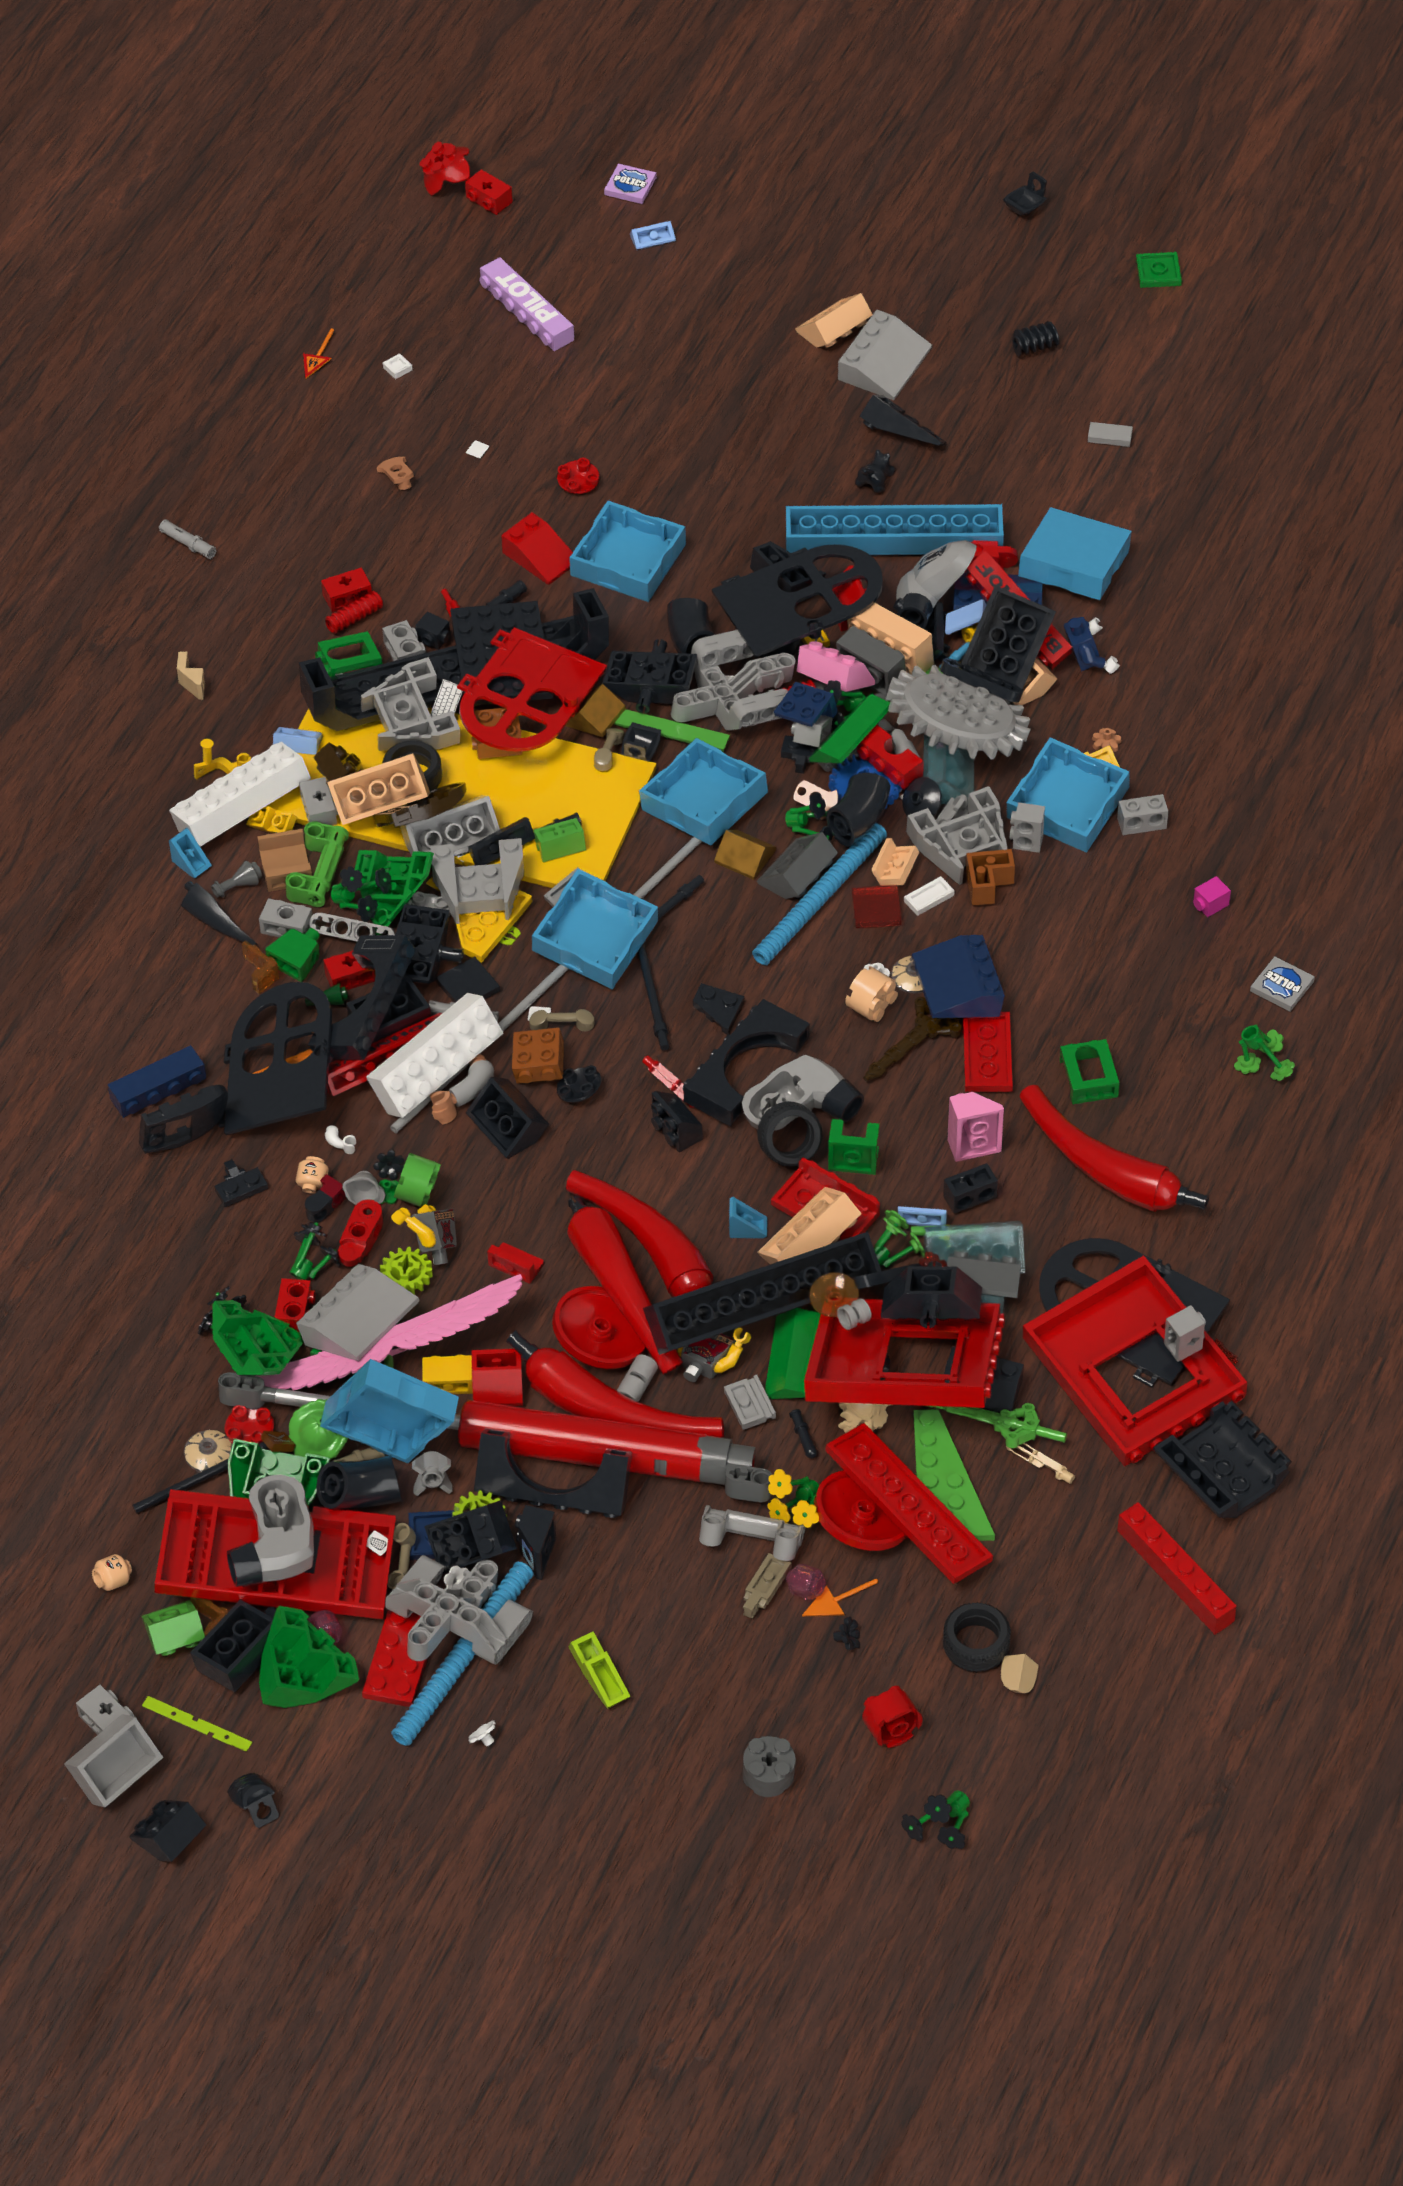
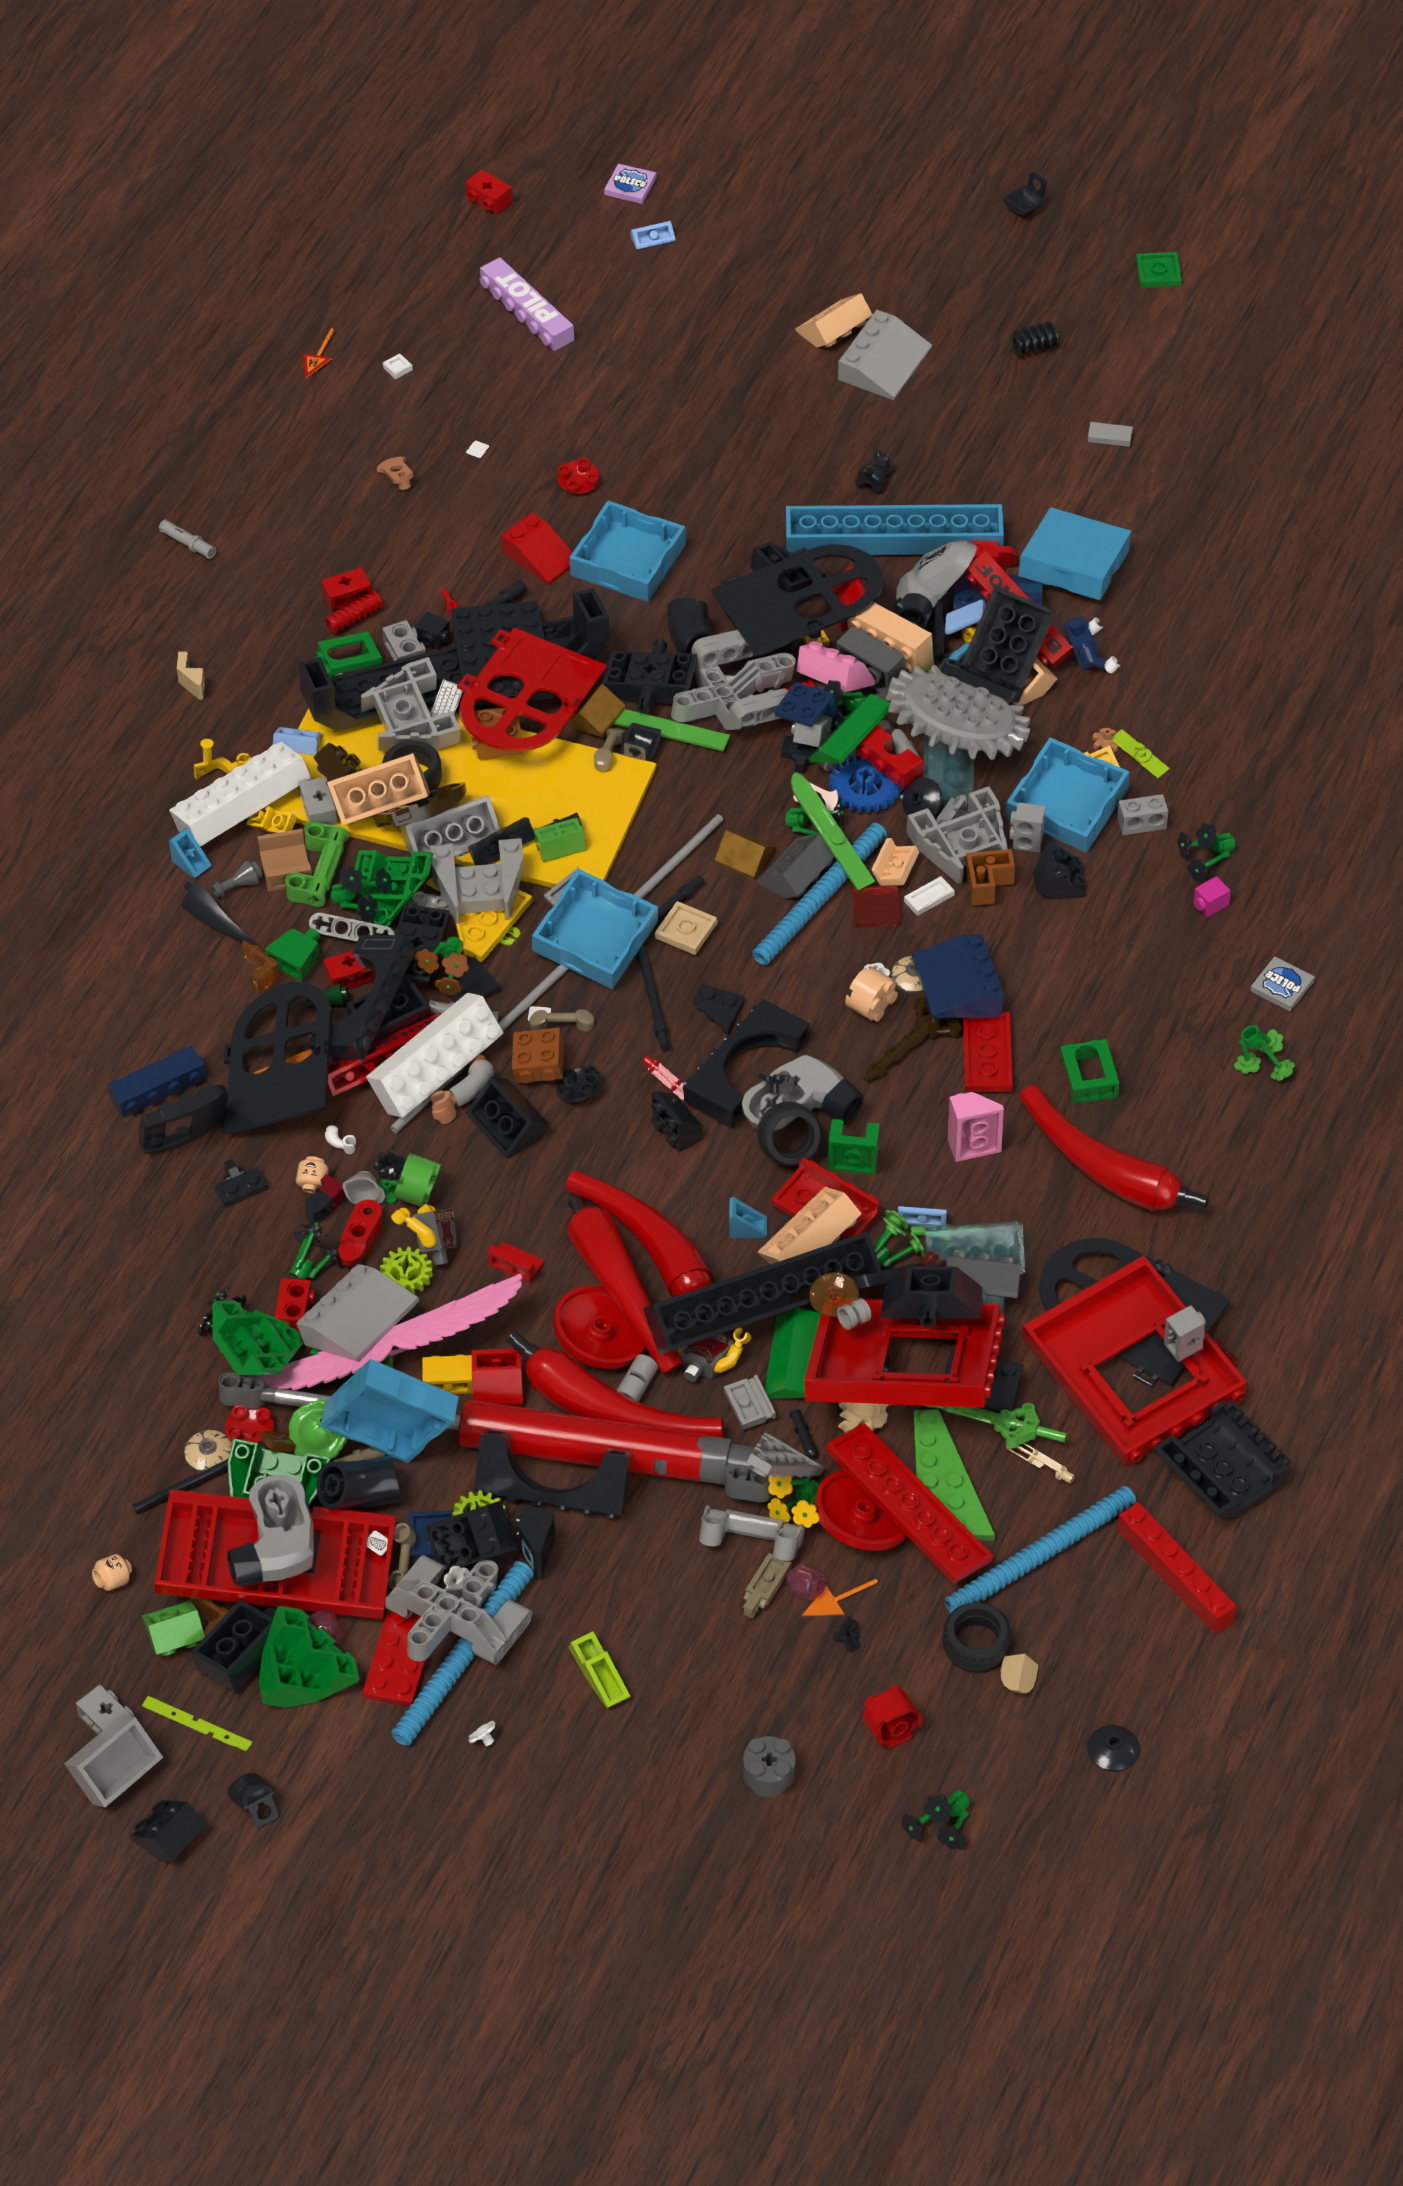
(280, 917): light grey brick -> none
(431, 1472): light grey brick -> none
(444, 163): red brick -> none
(453, 962): none -> dark orange plant
(686, 928): none -> tan plate
(703, 791): dark azure tile -> none
(774, 1081): none -> black plant
(777, 1458): none -> light grey wing
(830, 832): none -> bright green piece
(858, 808): black brick -> none
(888, 416): black wedge -> none
(970, 1188): black brick -> none
(1043, 1549): none -> dark azure piece
(1059, 874): none -> black slope
(1113, 1757): none -> black dish
(1139, 753): none -> lime piece
(1218, 842): none -> black plant

